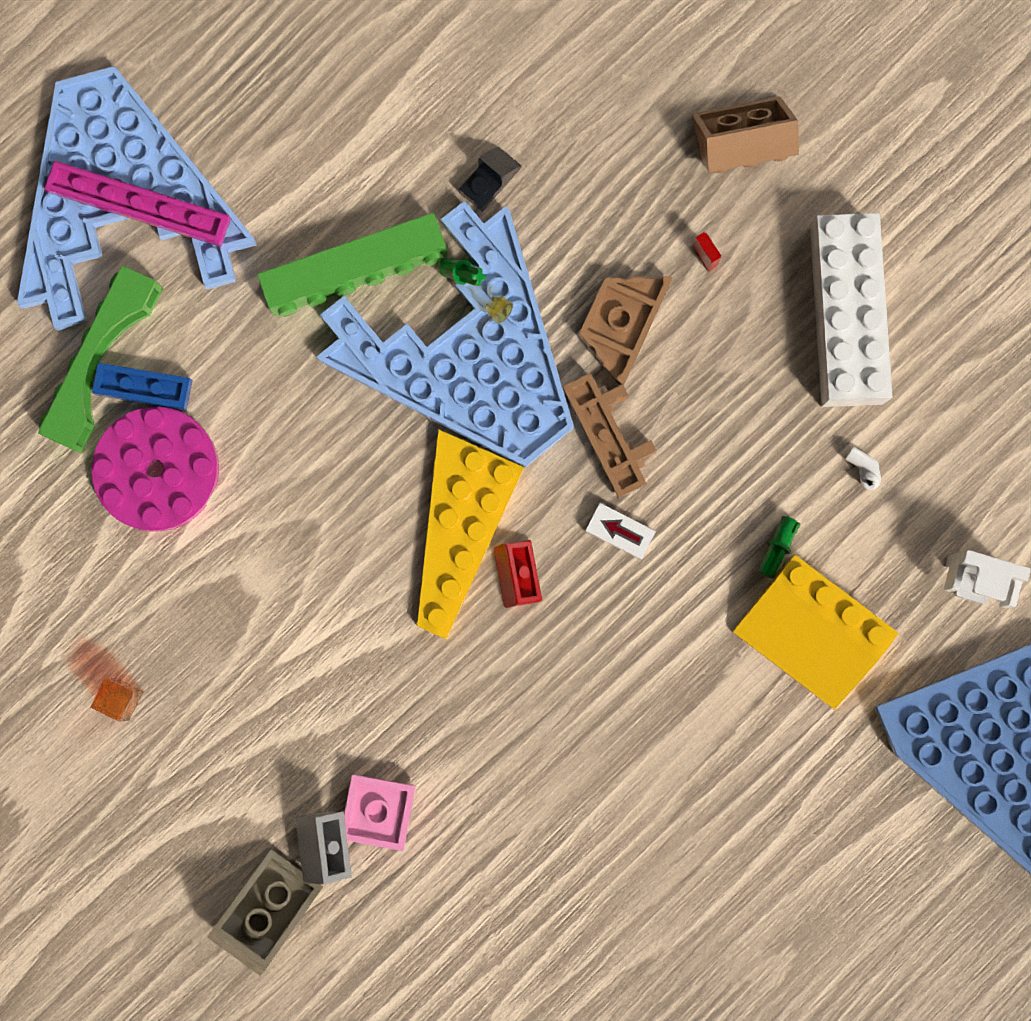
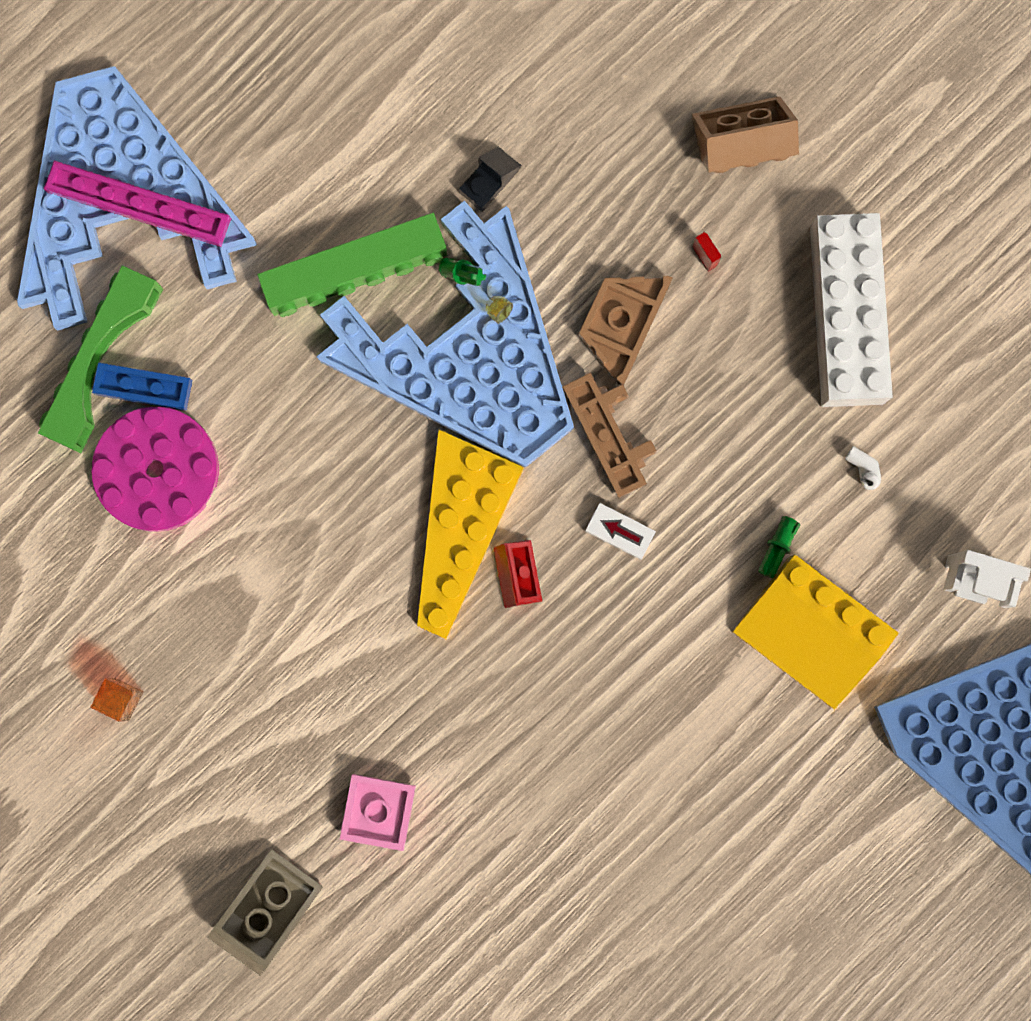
(323, 847): light grey brick -> none

